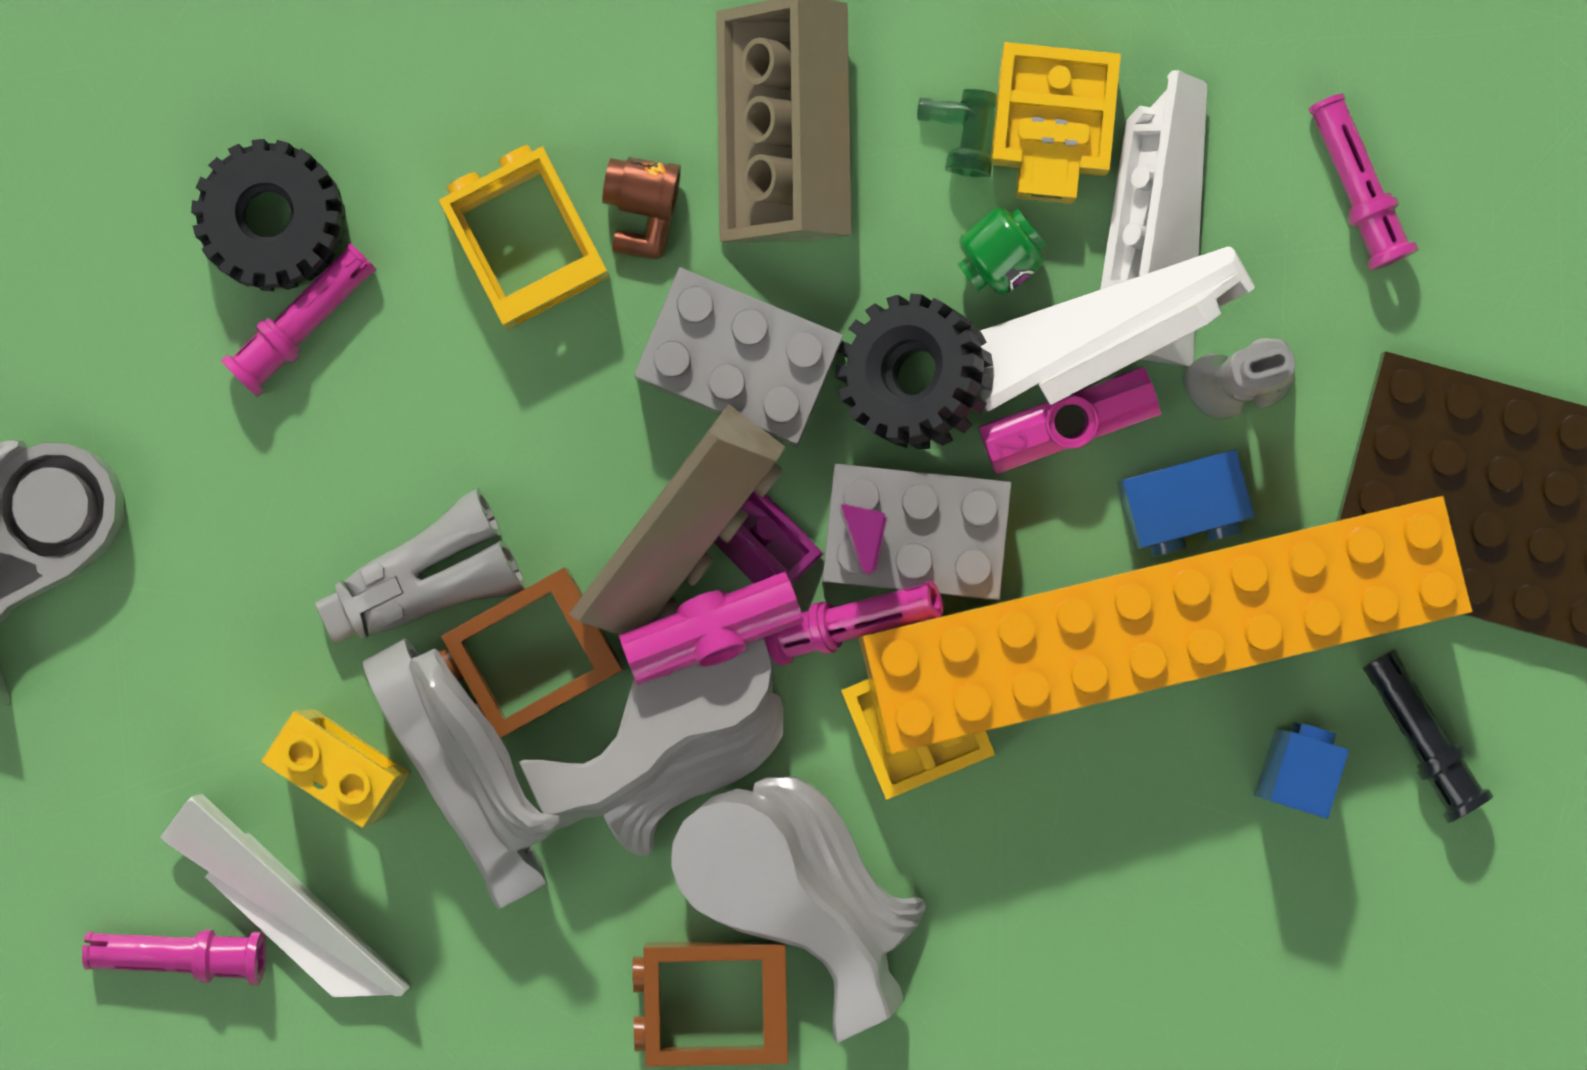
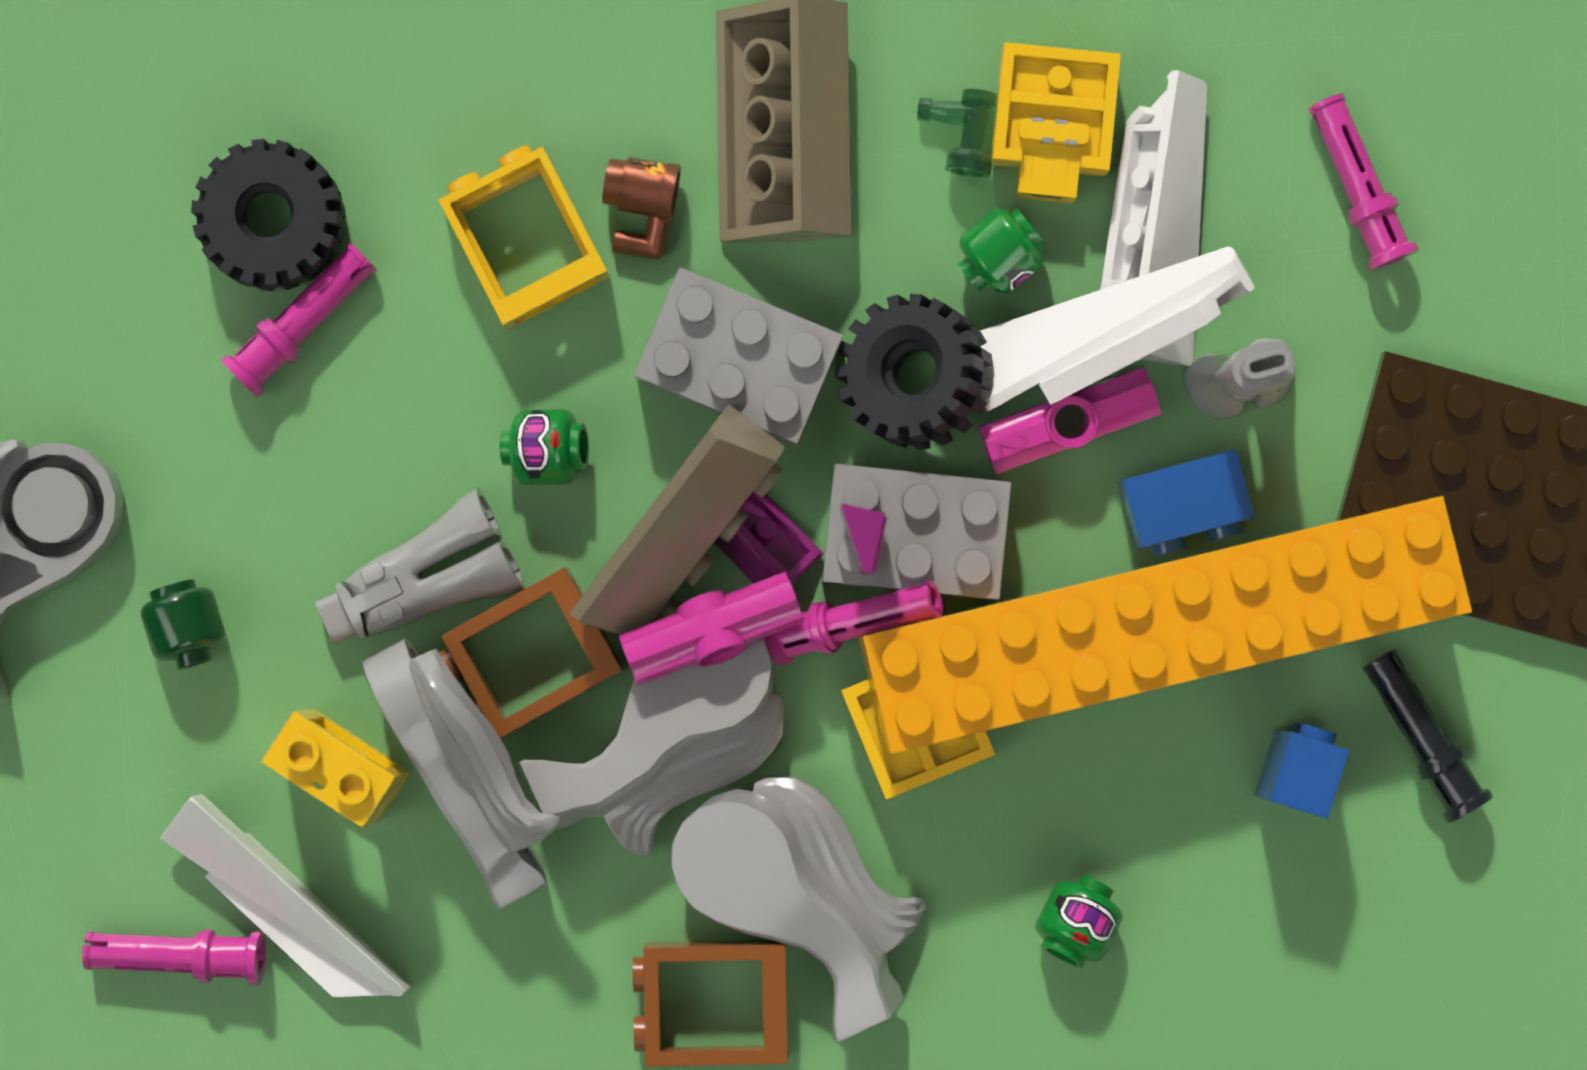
(182, 623): none -> dark green head
(545, 447): none -> green head
(1078, 921): none -> green head

